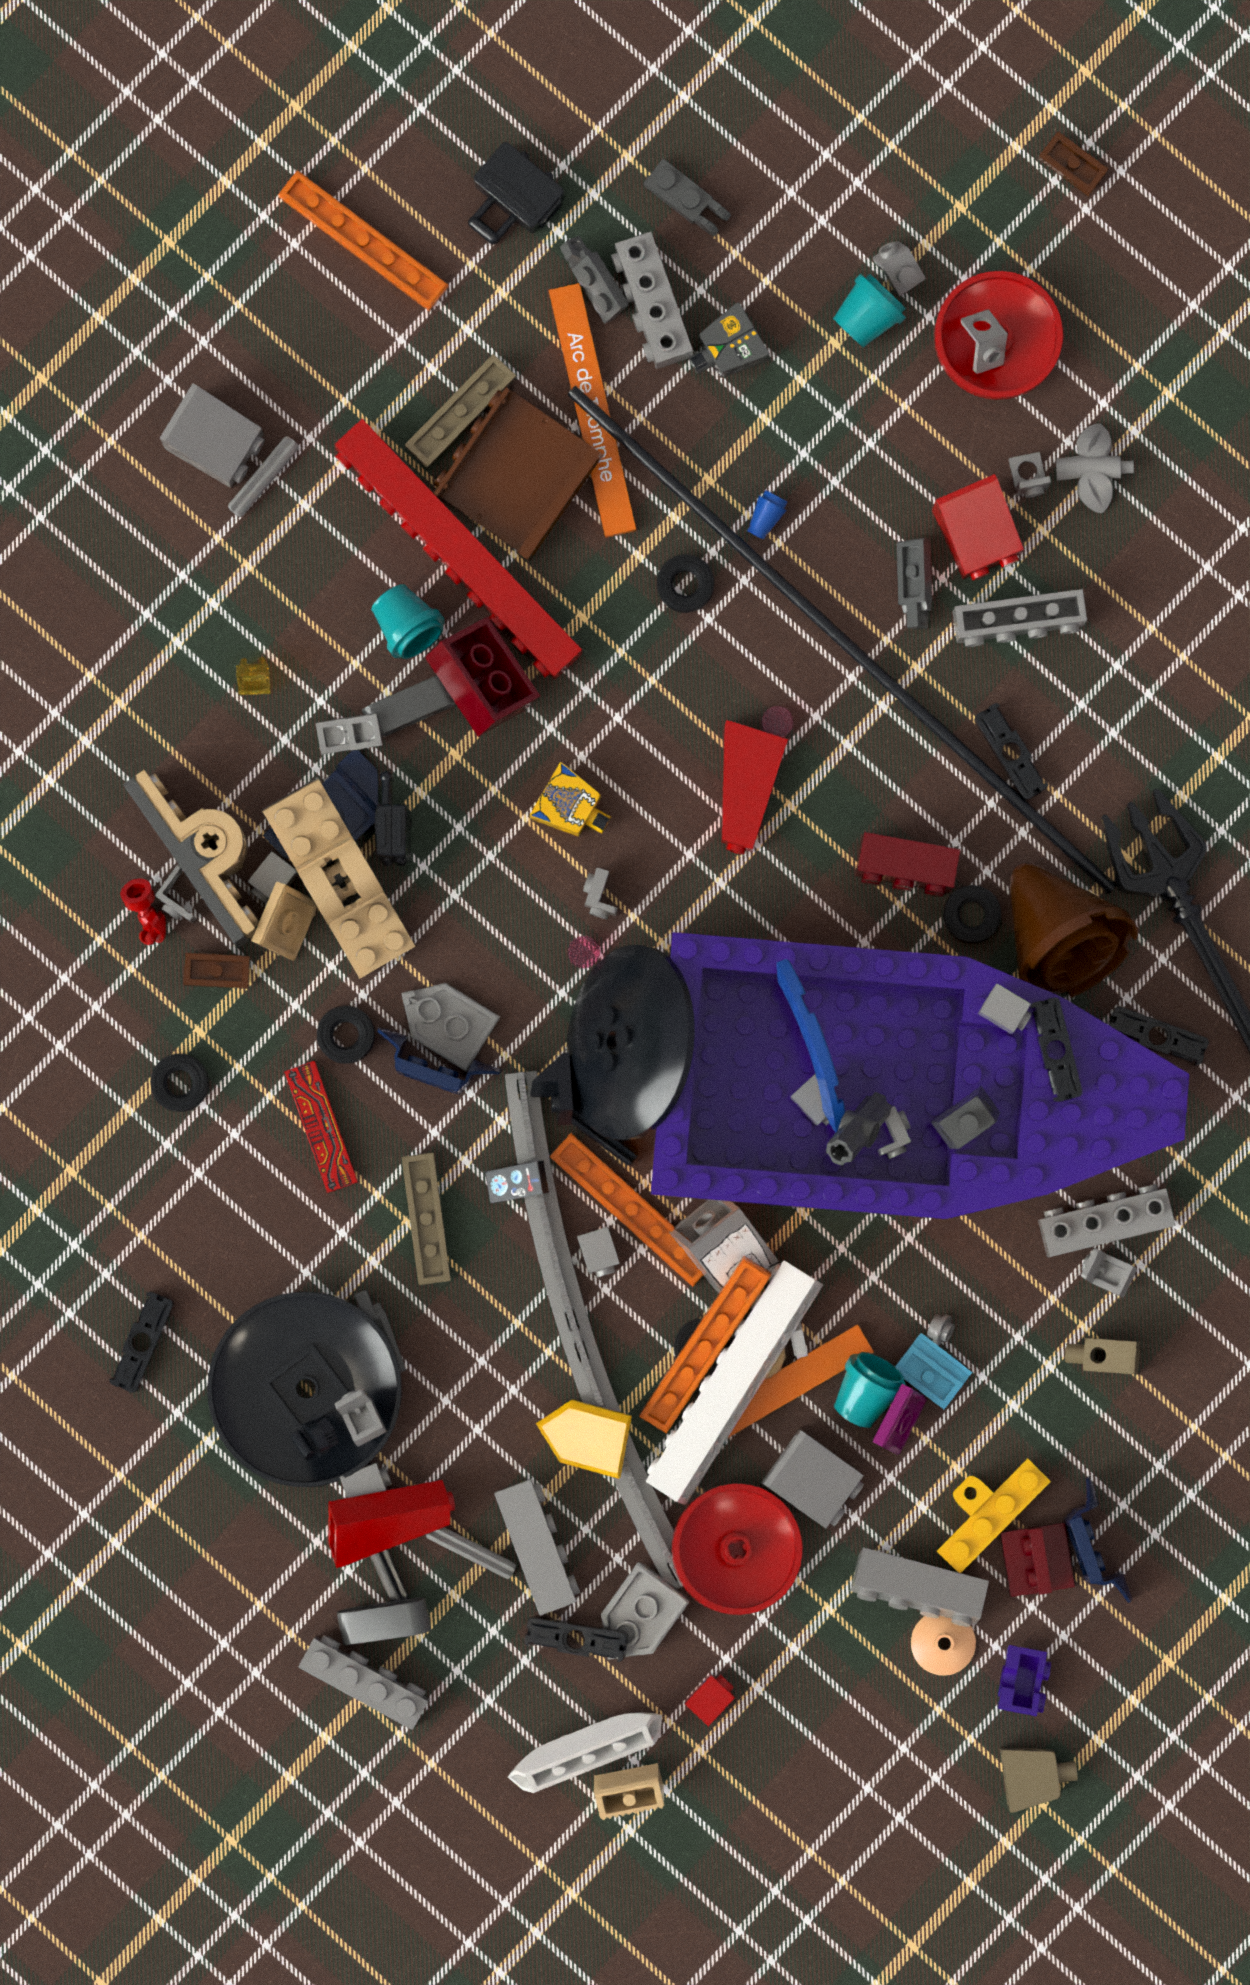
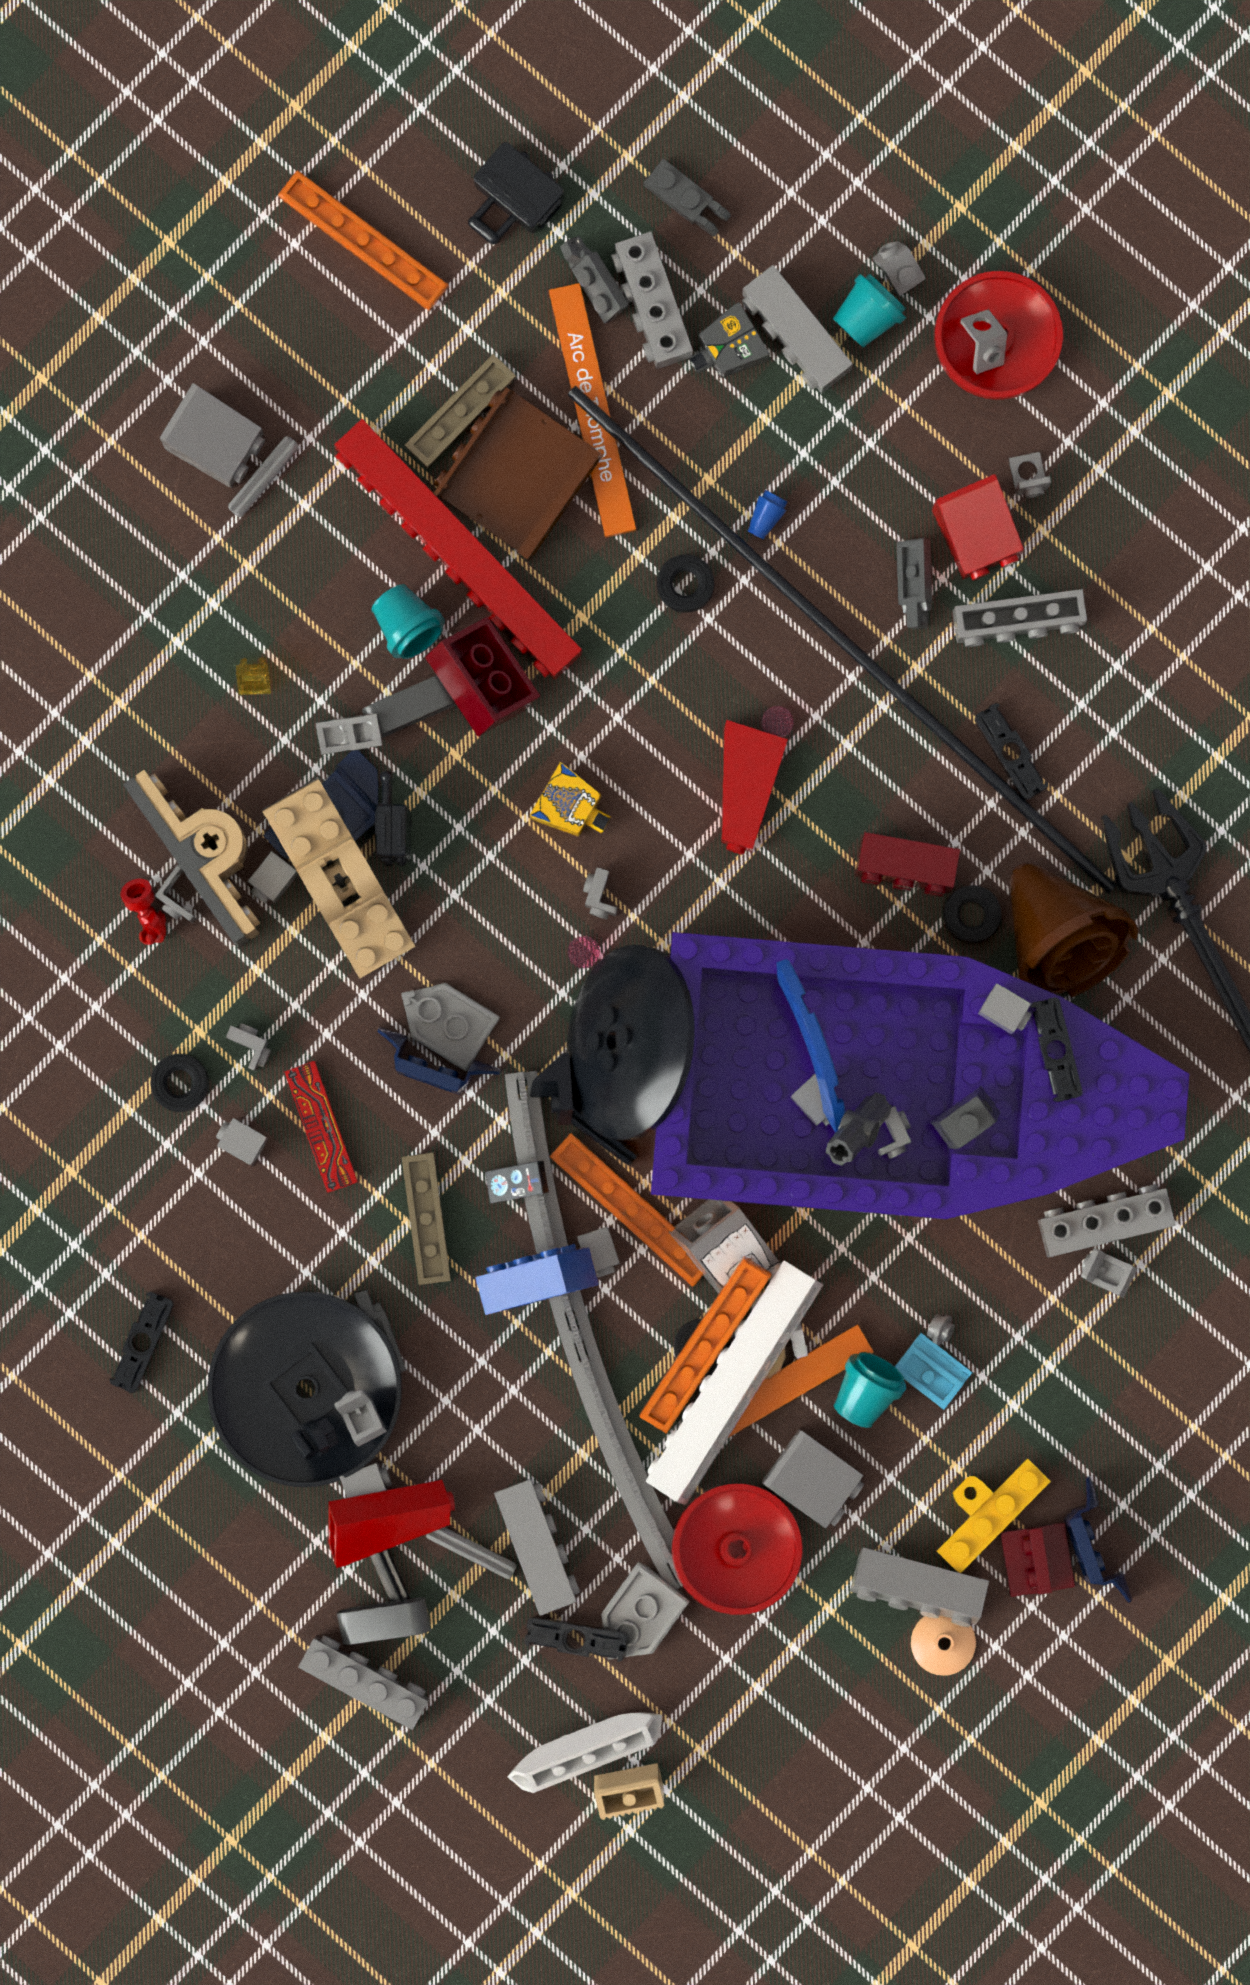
(216, 970): reddish brown plate -> none
(241, 1141): none -> light grey brick
(247, 1037): none -> light grey bracket
(285, 921): tan tile -> none
(345, 1054): black tyre -> none
(536, 1278): none -> brick
(588, 1437): yellow tile -> none
(710, 1698): red brick -> none
(796, 329): none -> light grey brick
(900, 1419): magenta tile -> none
(1022, 1681): dark purple cylinder -> none
(1033, 1776): dark tan torso -> none
(1073, 163): reddish brown plate -> none
(1093, 468): light grey plant -> none
(1120, 1355): dark tan torso -> none
(1178, 1041): black piece -> none

